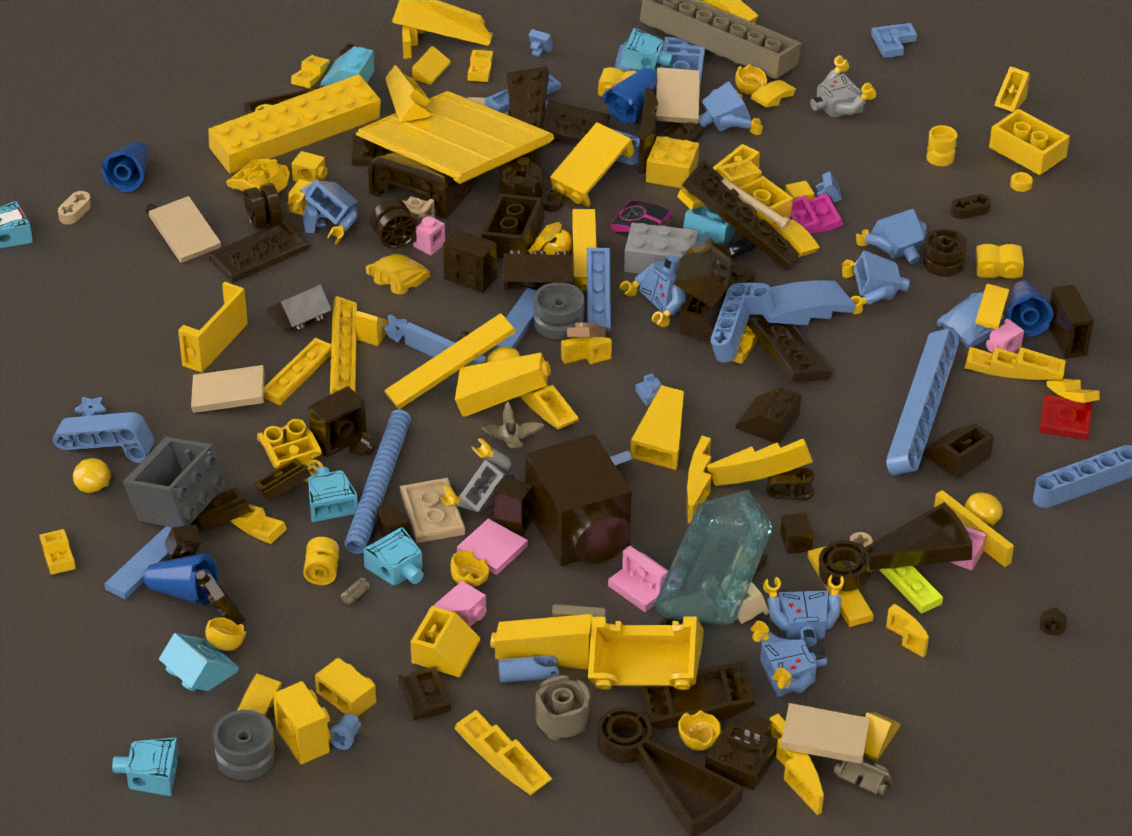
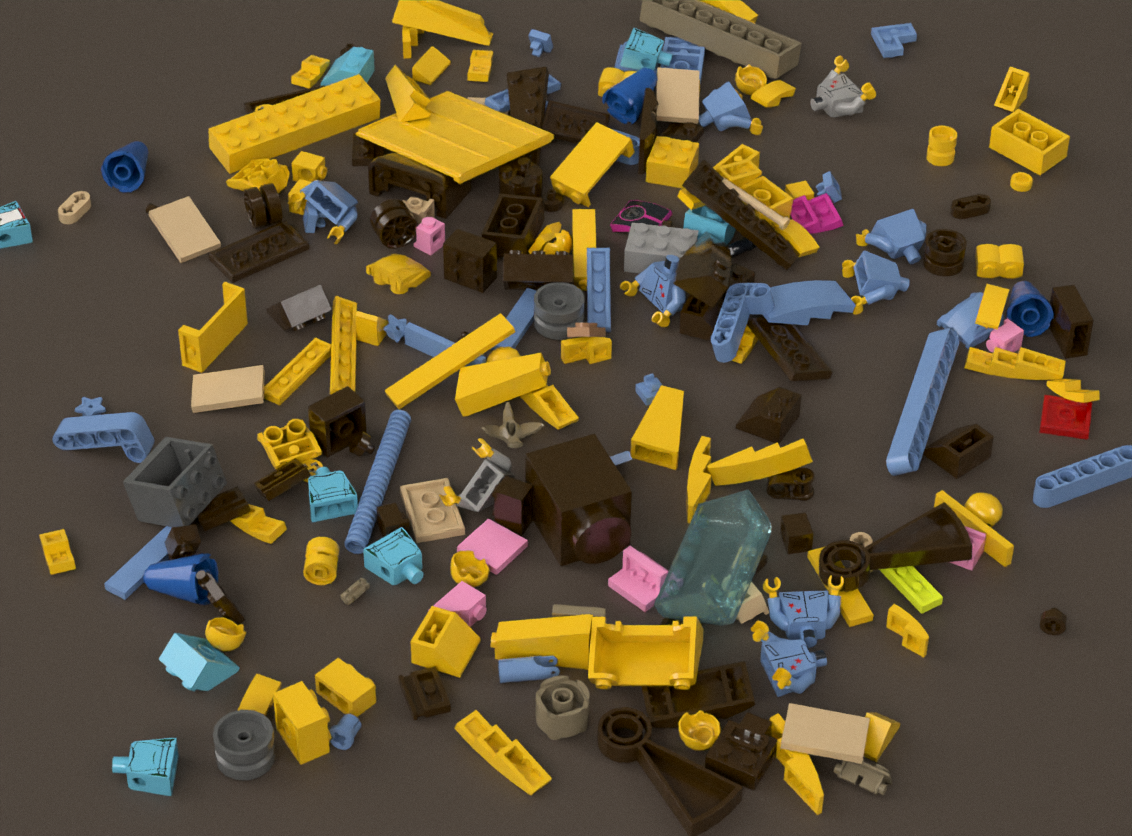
(91, 475): yellow hair -> none

